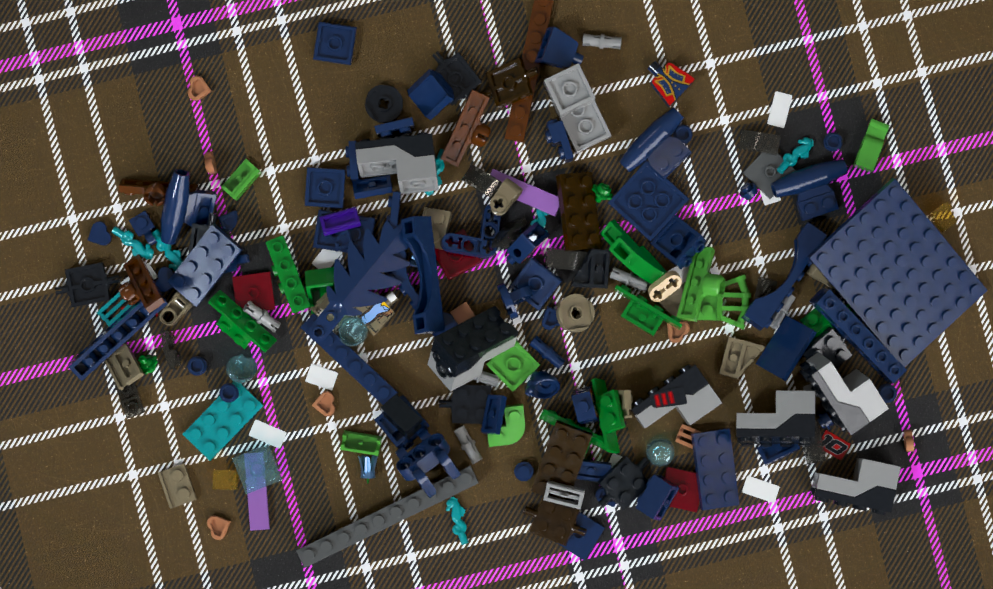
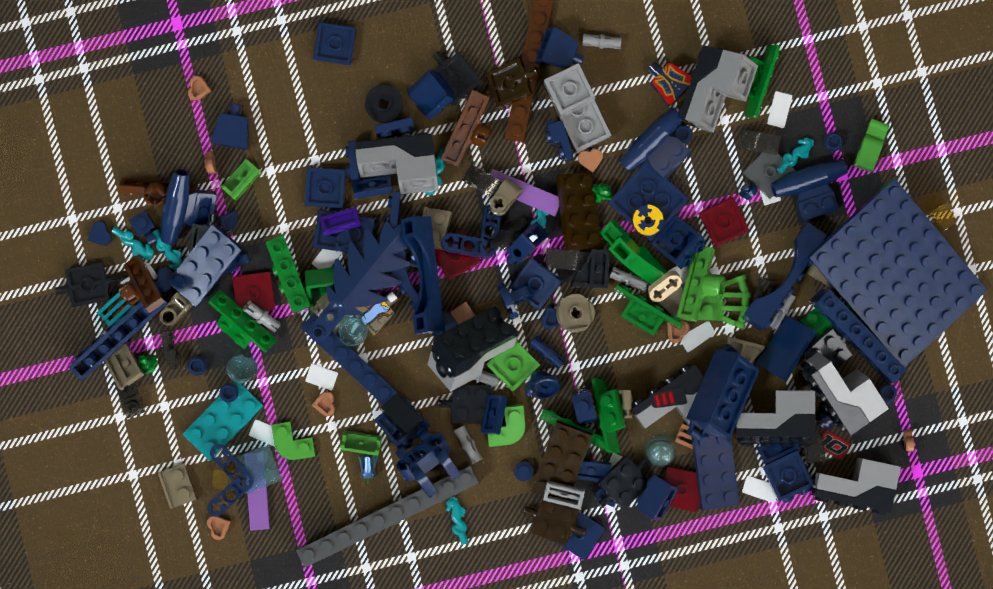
(232, 129): none -> dark blue torso
(235, 484): none -> dark blue beam
(287, 446): none -> bright green plate
(591, 159): none -> nougat tile
(648, 211): none -> yellow piece
(697, 336): none -> white sticker
(715, 77): none -> light grey piece
(721, 394): none -> dark blue container
(723, 222): none -> dark red plate
(761, 80): none -> green bracket
(788, 477): none -> dark blue plate

